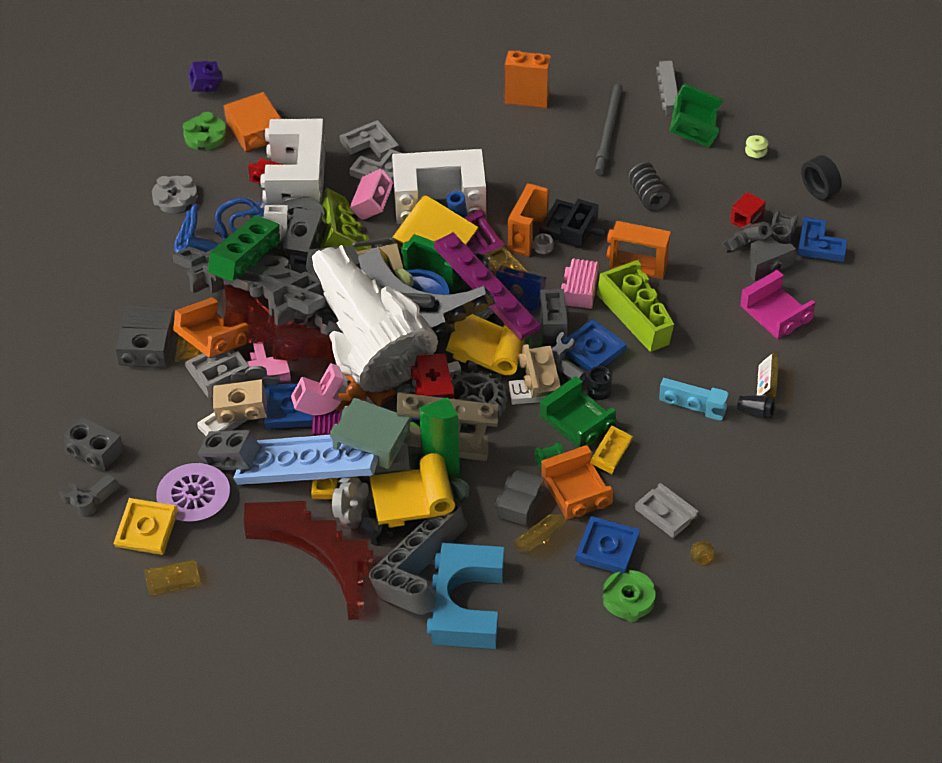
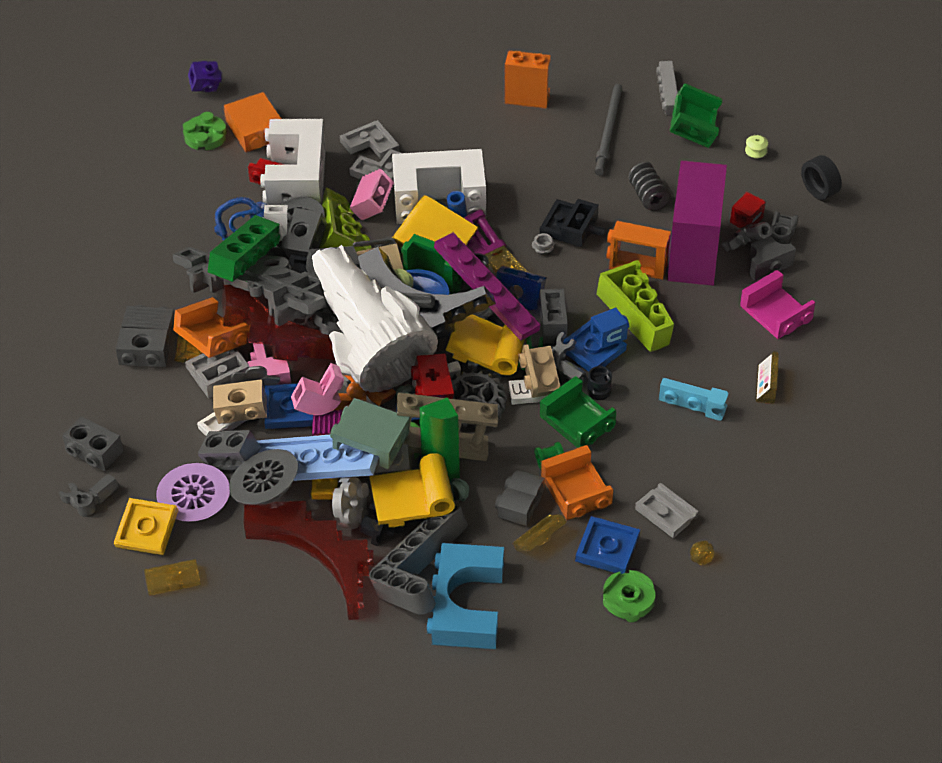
(181, 185): light grey plate -> none
(186, 235): blue piece -> none
(264, 477): none -> dark grey piece
(530, 207): orange panel -> none
(581, 283): bright pink brick -> none
(609, 327): none -> blue brick
(611, 449): yellow plate -> none
(697, 222): none -> magenta container
(757, 405): black cone -> none
(816, 245): blue plate -> none

